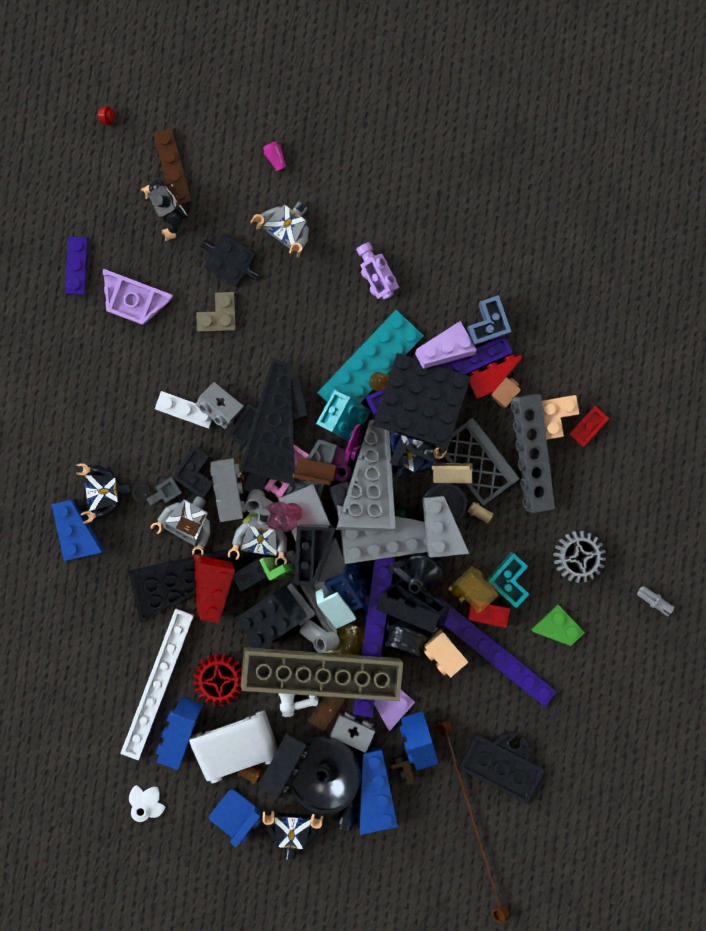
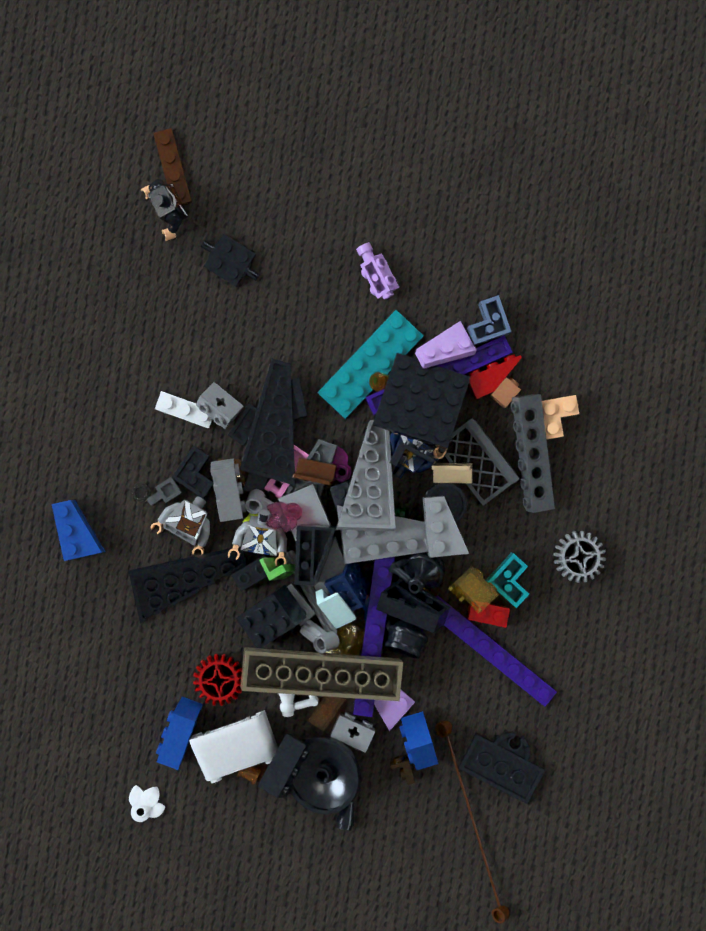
(76, 265): dark purple plate -> none
(102, 491): torso -> none
(106, 115): red plate -> none
(132, 299): lavender wing -> none
(157, 684): white plate -> none
(212, 586): red wedge -> none
(223, 318): dark tan plate -> none
(235, 816): blue bracket -> none
(275, 156): dark pink cone -> none
(285, 225): torso -> none
(291, 830): torso -> none
(342, 415): teal bracket -> none
(354, 445): magenta plate -> none
(377, 804): blue wedge -> none
(445, 653): light nougat brick -> none
(480, 512): tan pin -> none
(558, 626): bright green wing -> none
(588, 426): red plate -> none
(655, 601): light grey axle -> none

